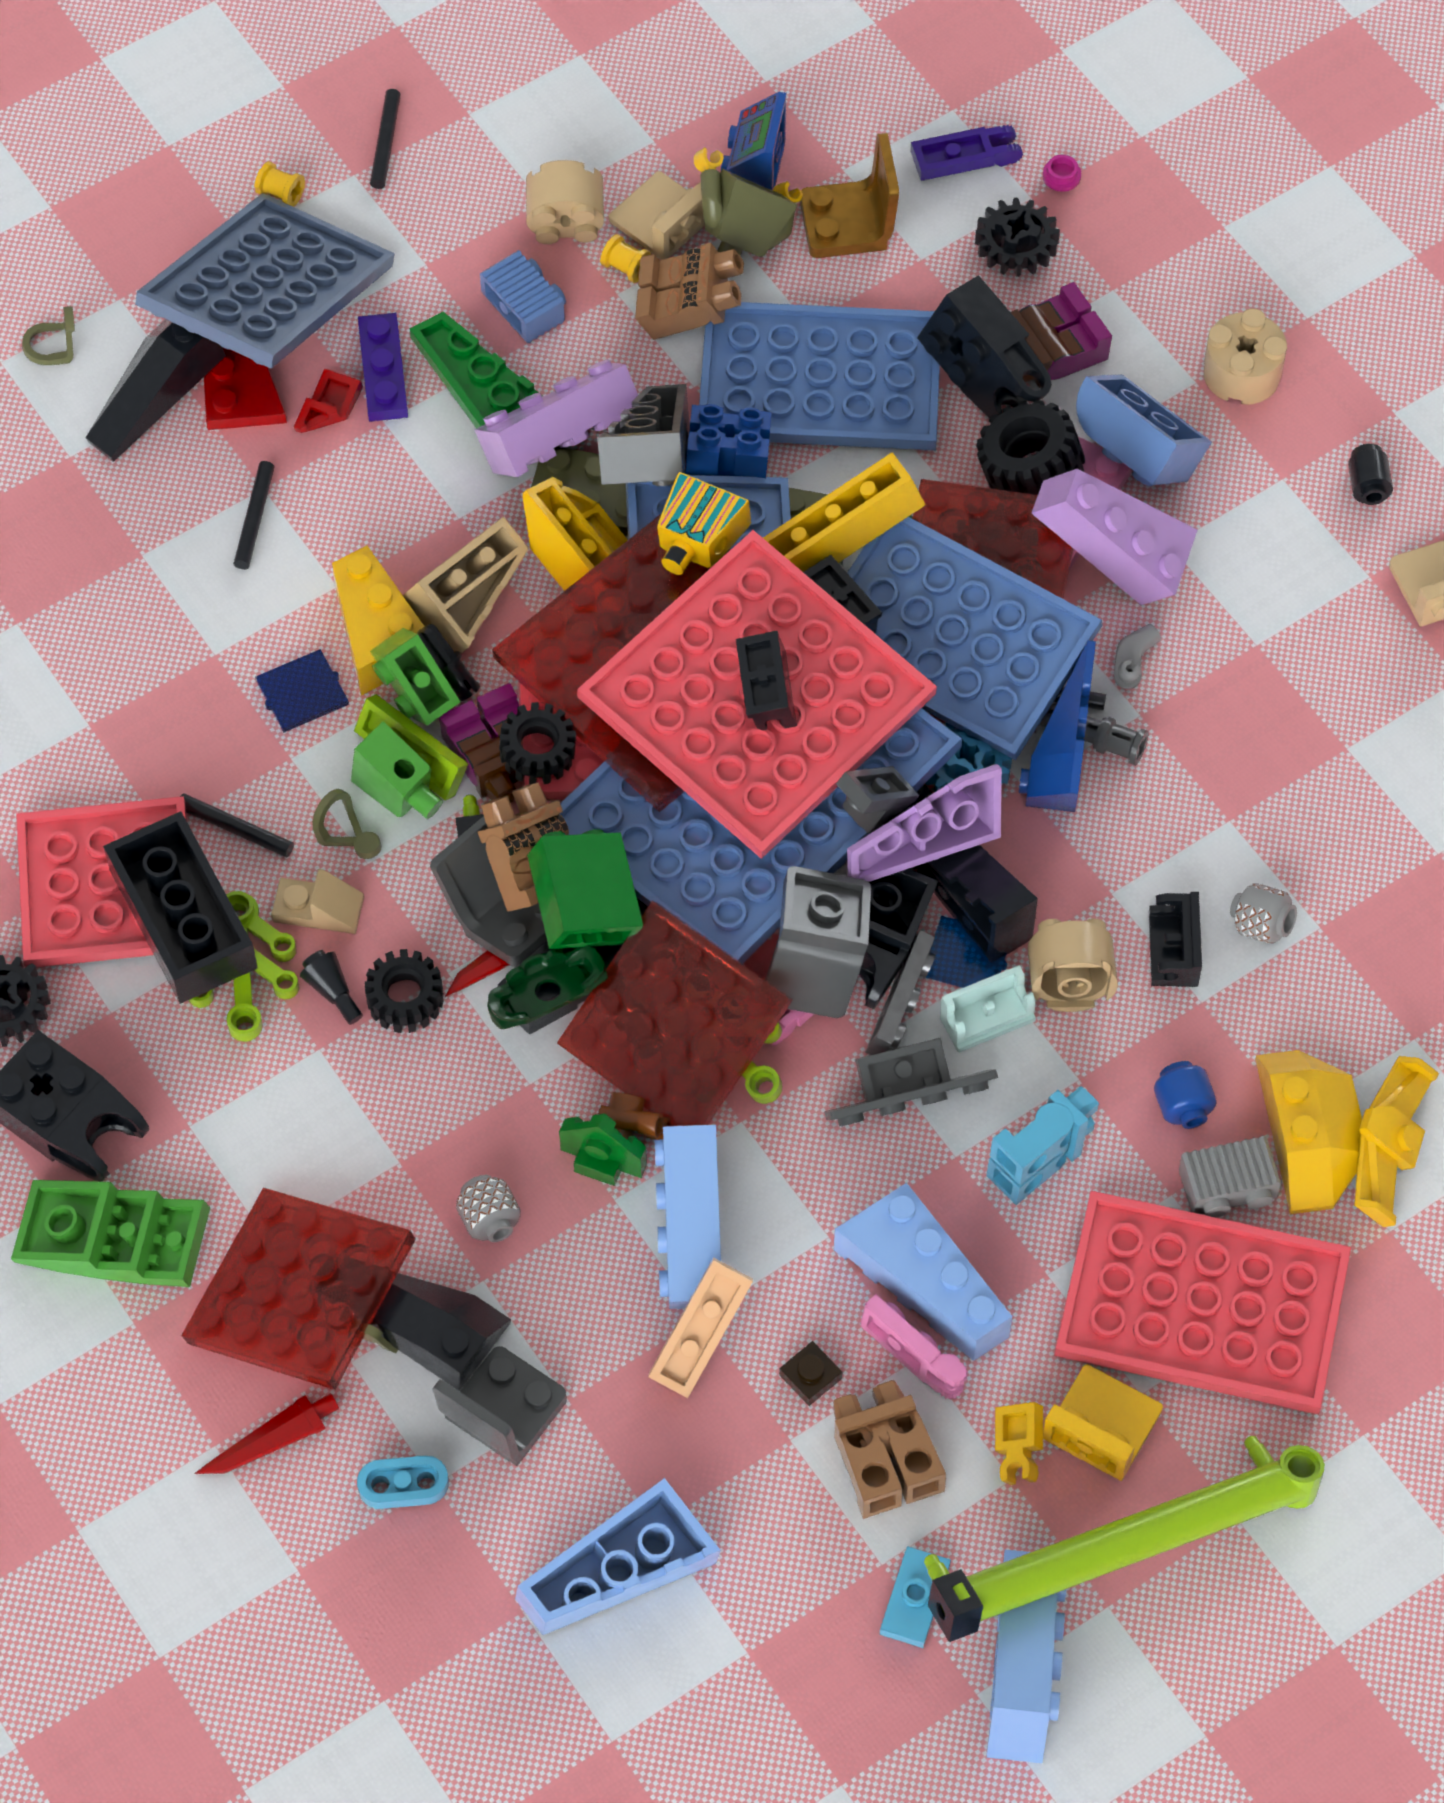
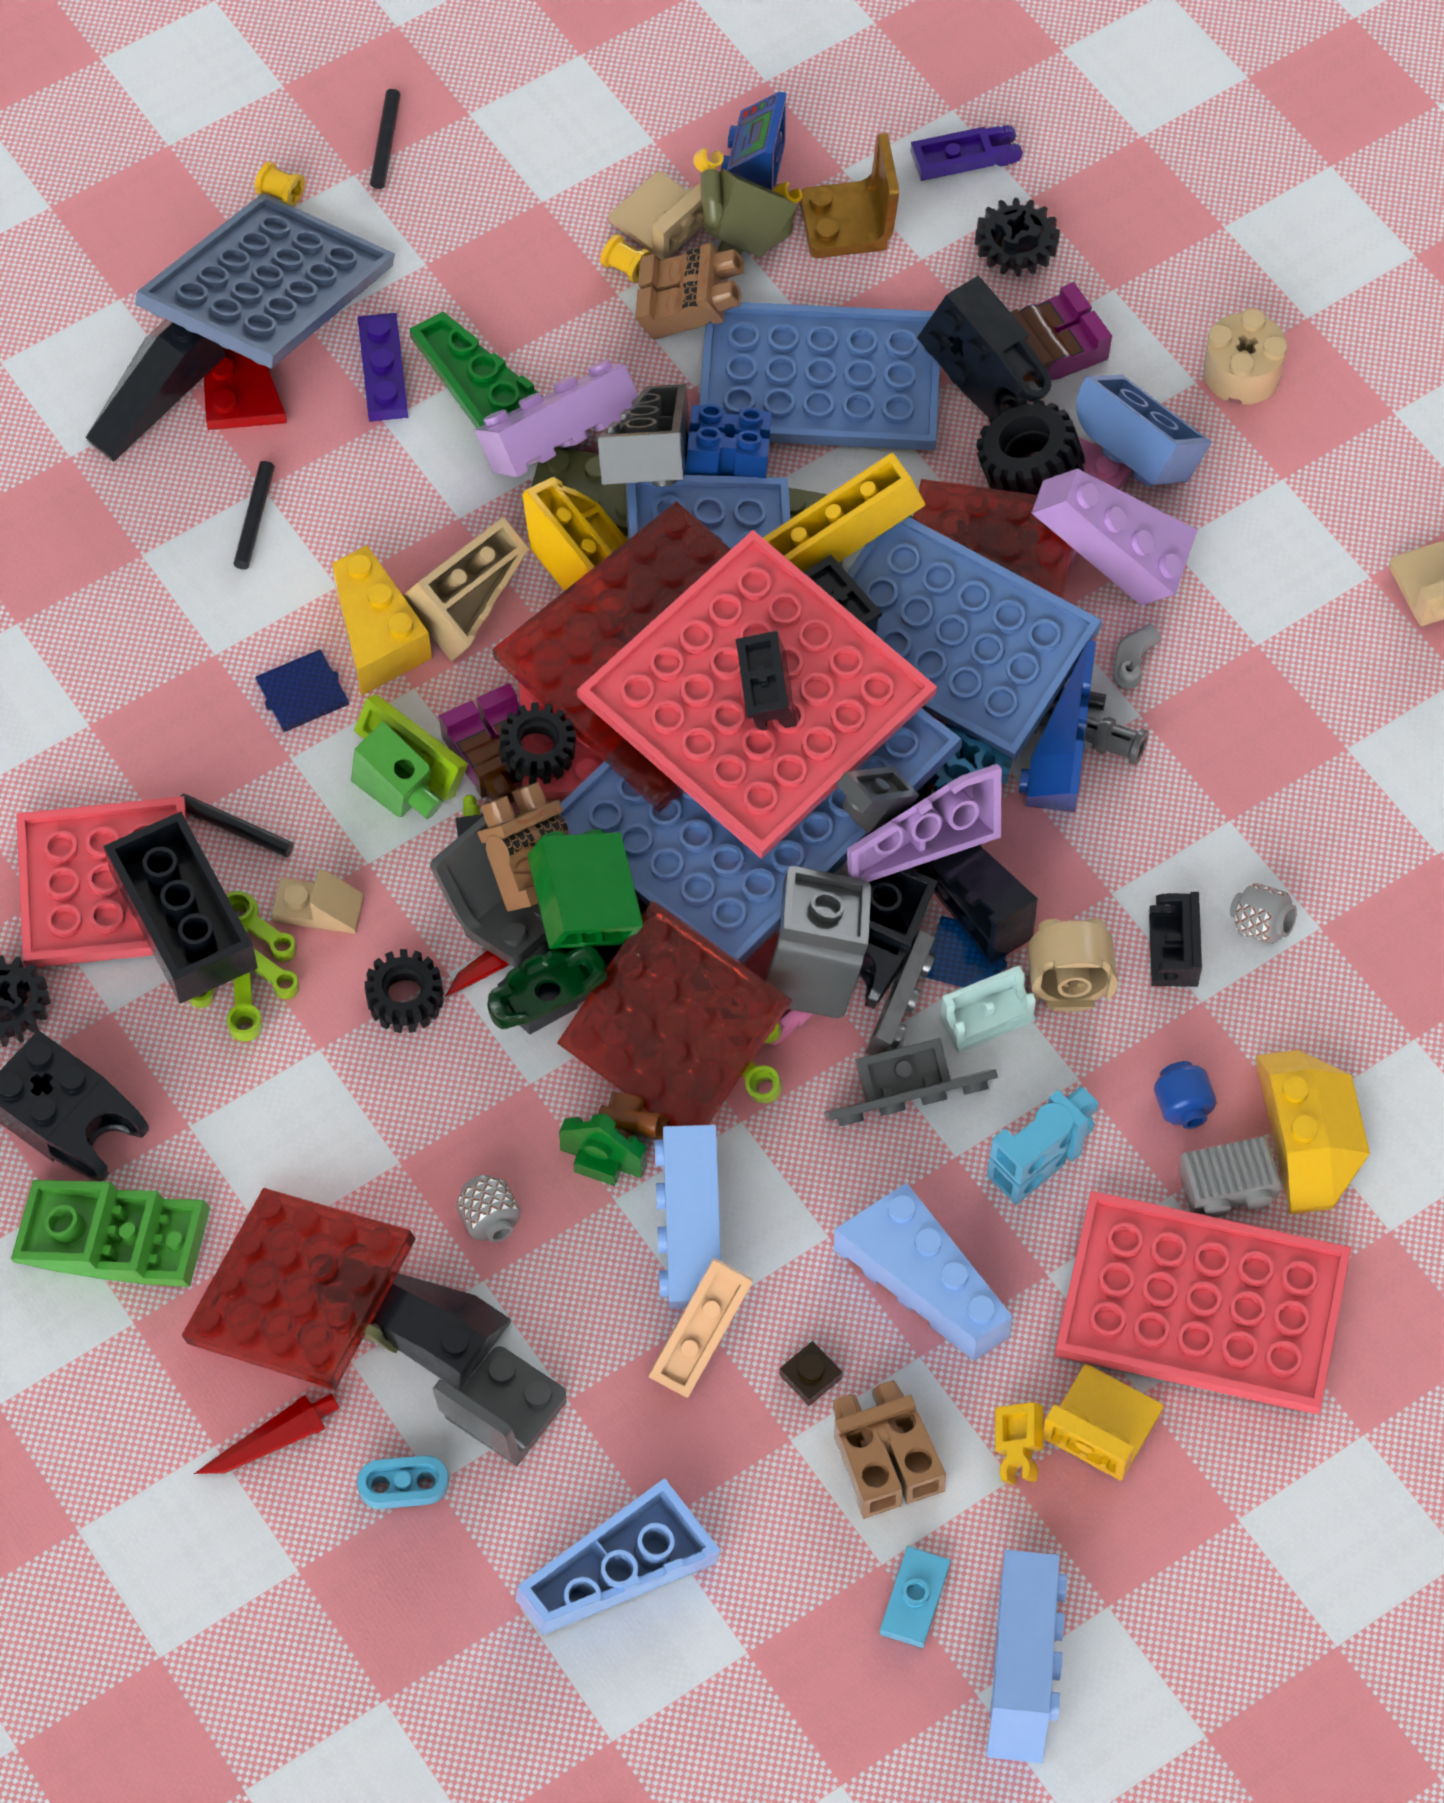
(55, 358): olive piece -> none
(326, 977): black cone -> none
(330, 402): red slope -> none
(365, 843): olive piece -> none
(414, 677): bright green brick -> none
(448, 662): black axle -> none
(523, 296): medium blue brick -> none
(564, 202): tan brick -> none
(700, 523): yellow torso -> none
(913, 1348): bright pink hinge -> none
(965, 1601): lime piece -> none
(1062, 173): dark pink plate -> none
(1370, 474): black brick -> none
(1390, 1137): yellow plate -> none

